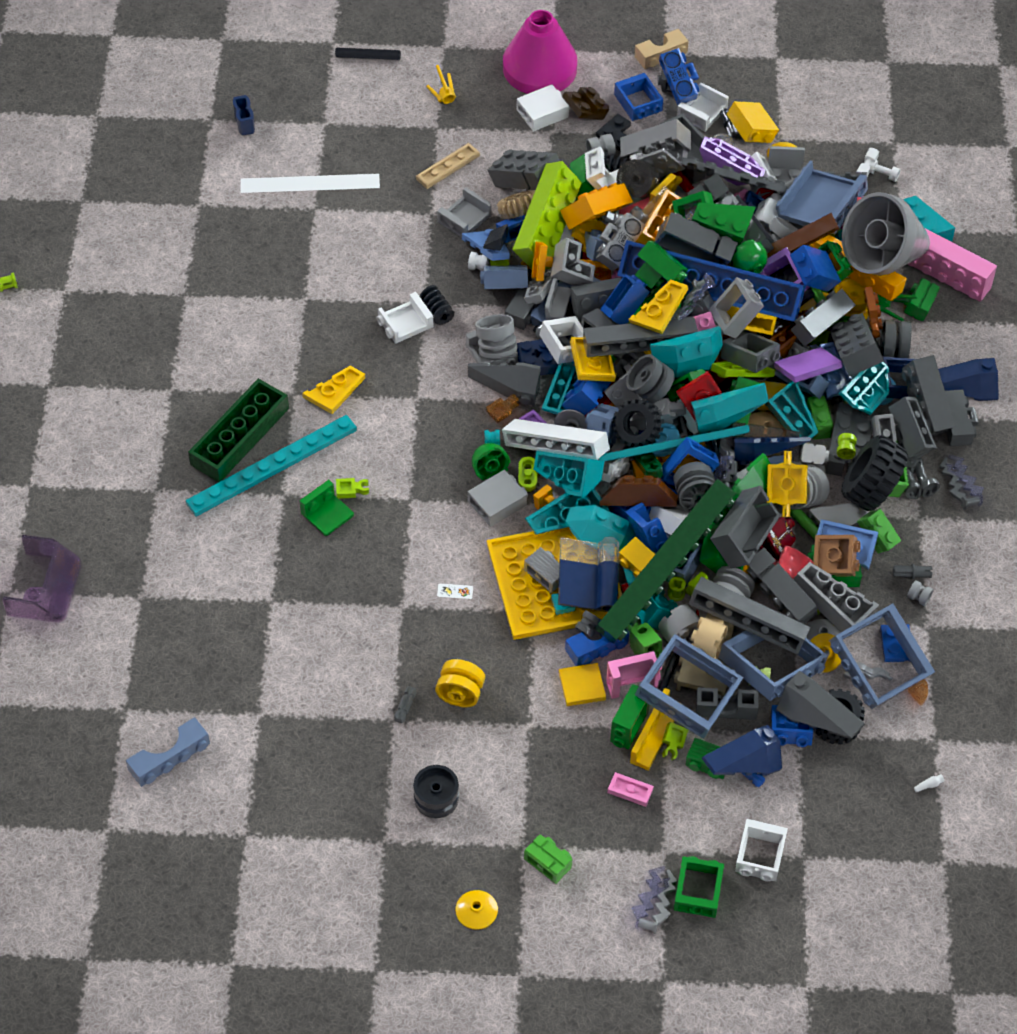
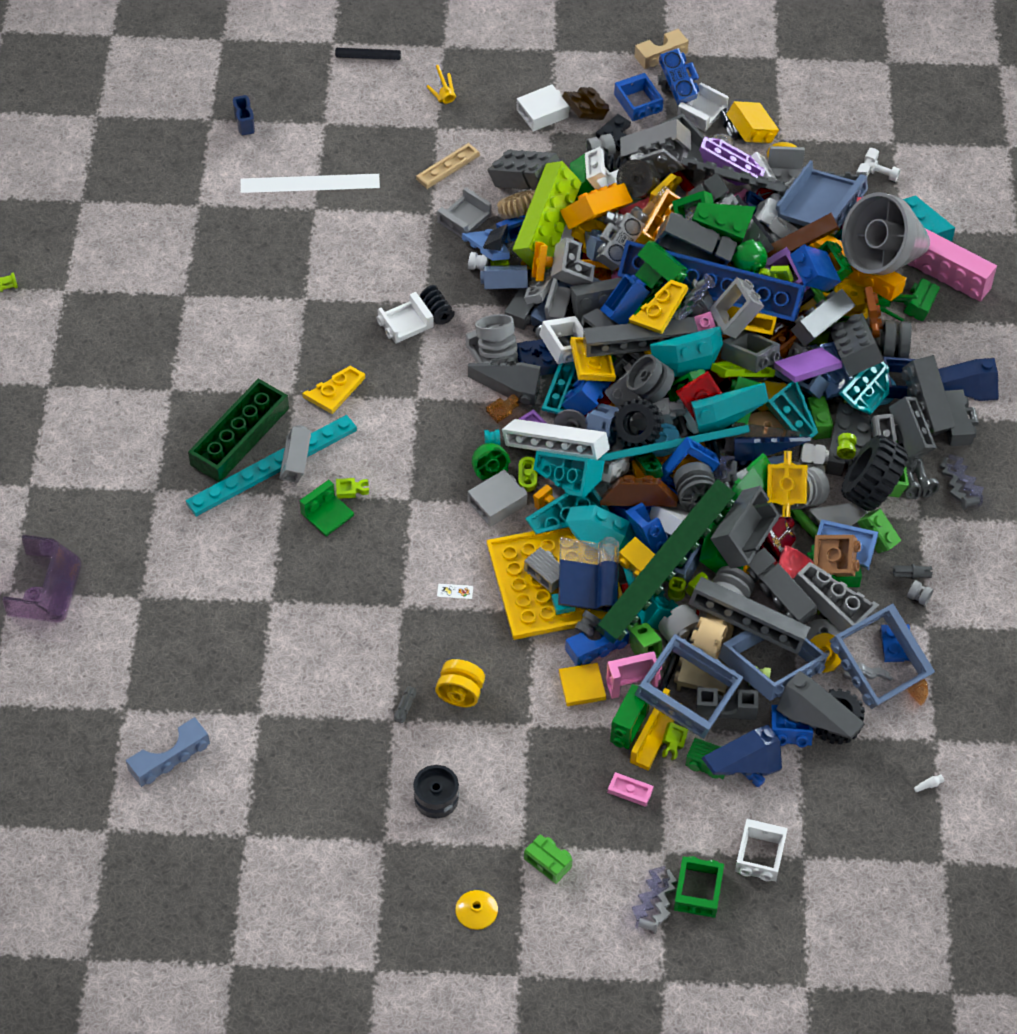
(295, 454): none -> light grey window
(540, 55): dark pink cone -> none
(725, 451): light grey hair -> none
(779, 272): none -> lime plate

